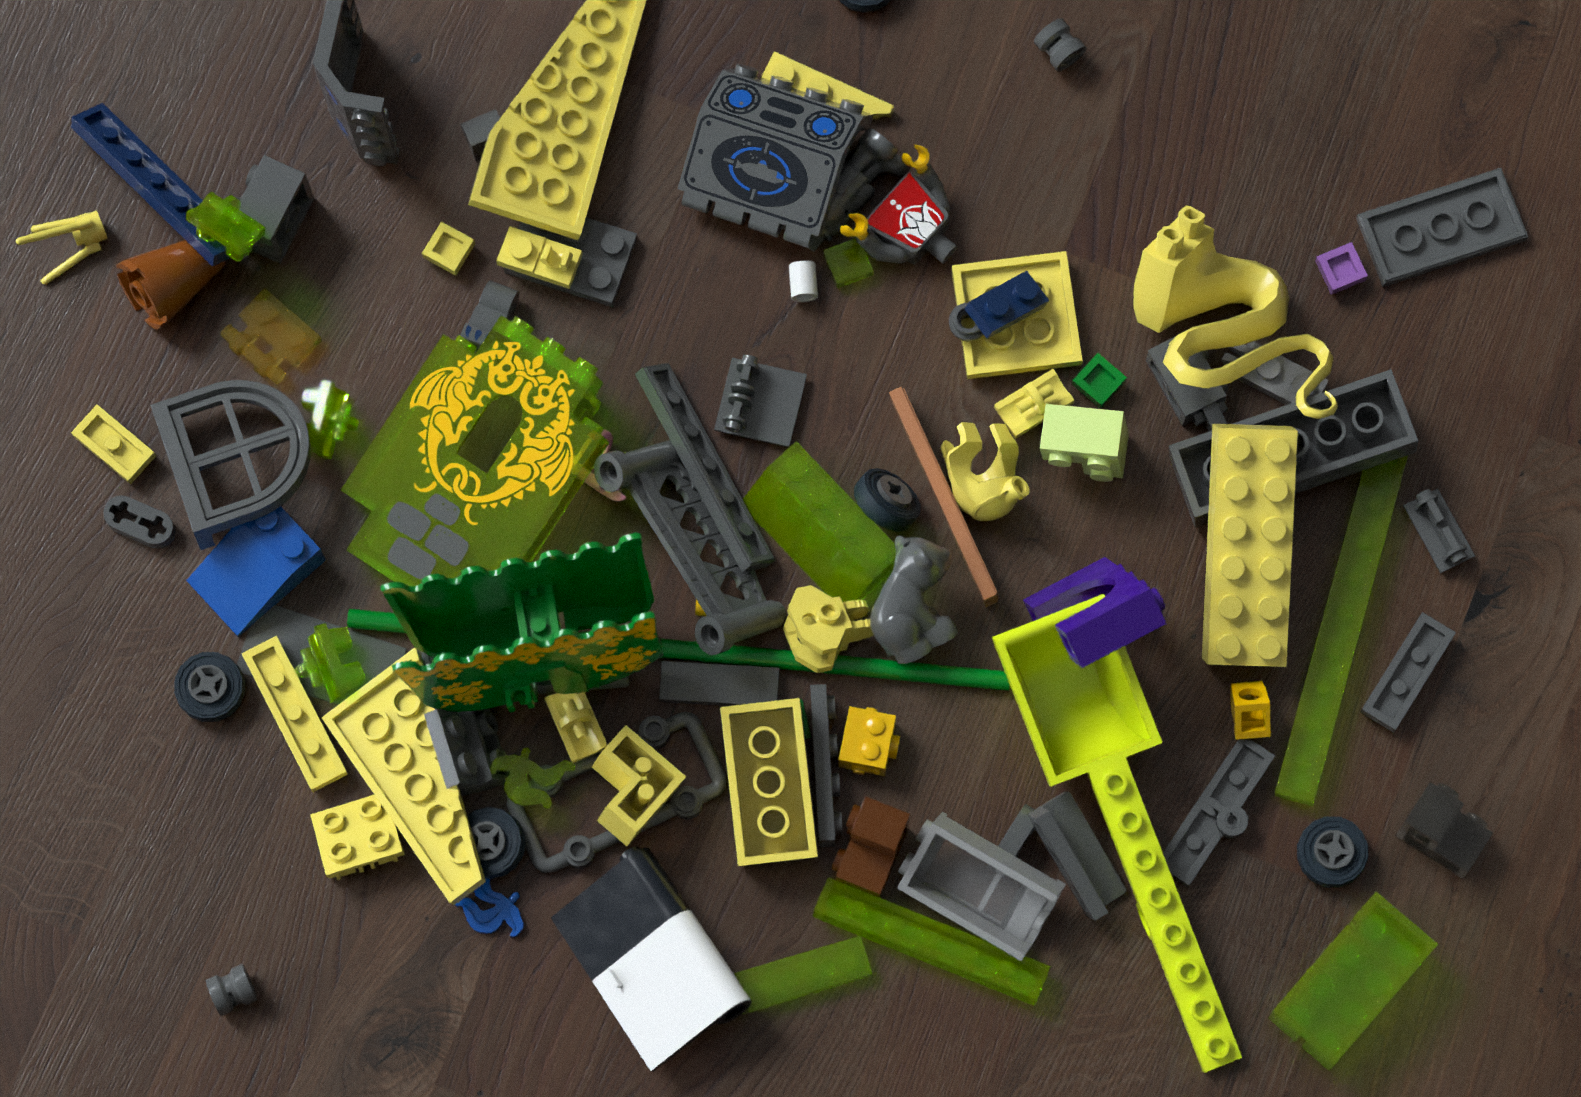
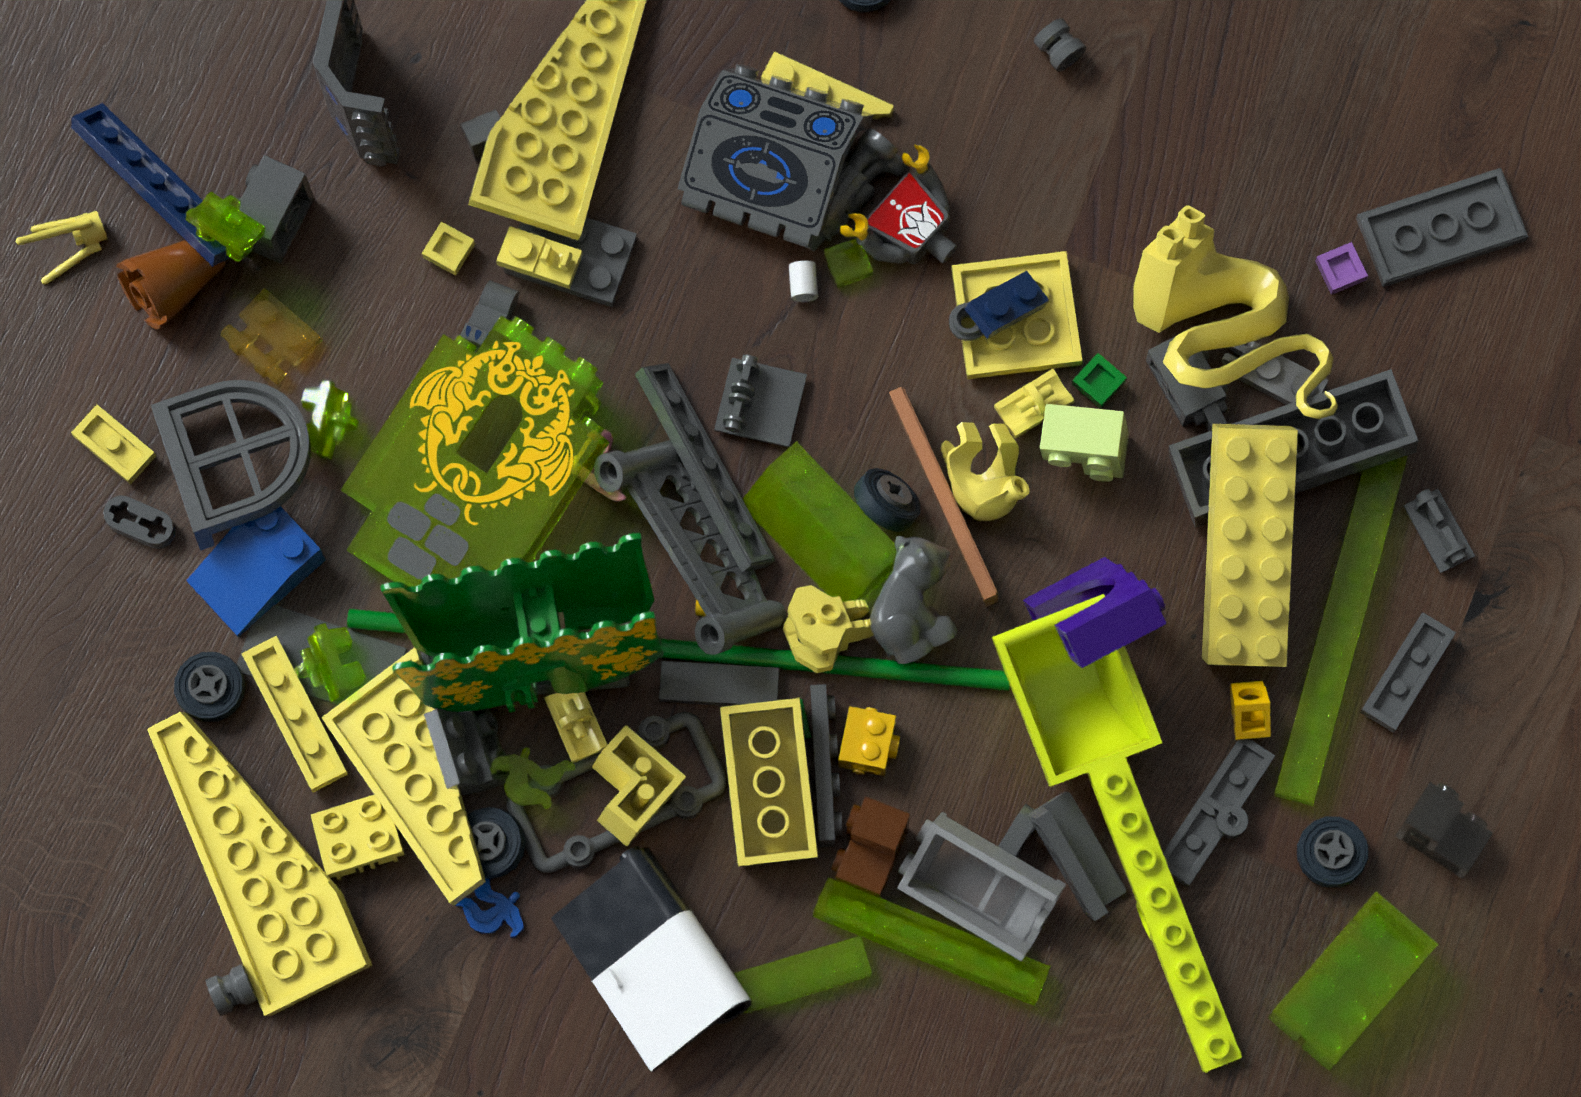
(272, 893): none -> light yellow wing

